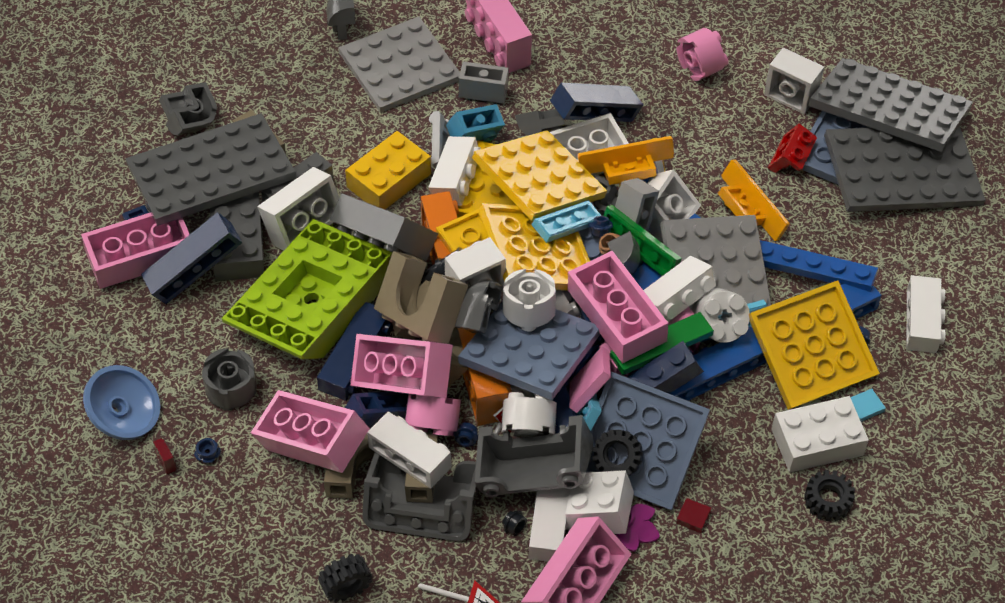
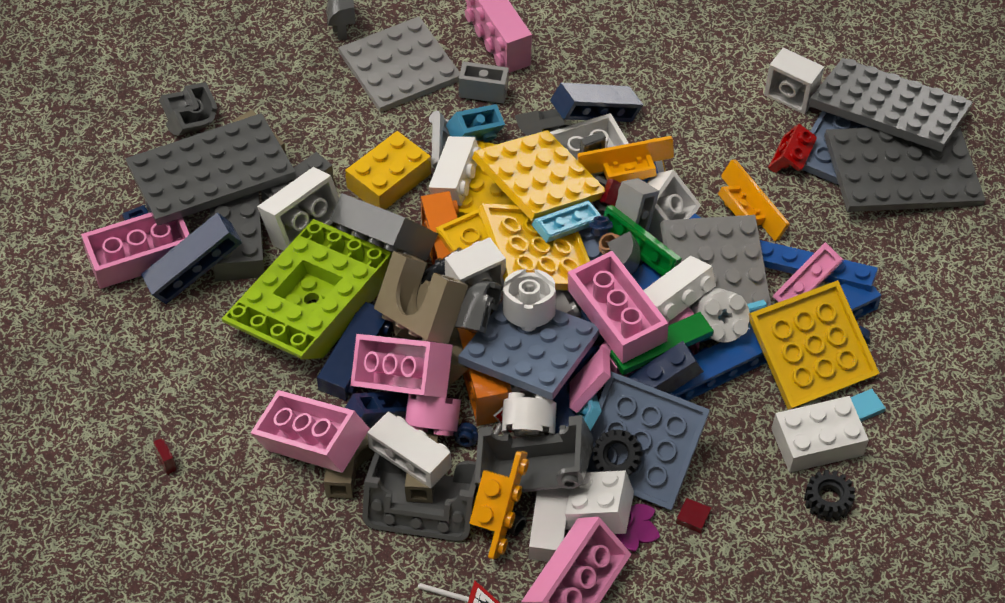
(130, 394): medium blue dish -> none
(204, 445): dark blue plate -> none
(229, 378): dark grey brick -> none
(345, 578): black tyre -> none
(496, 501): none -> light orange bracket
(592, 142): none -> dark grey tile
(611, 192): none -> dark red tile
(701, 53): bright pink brick -> none
(811, 273): none -> bright pink tile
(924, 314): white brick -> none

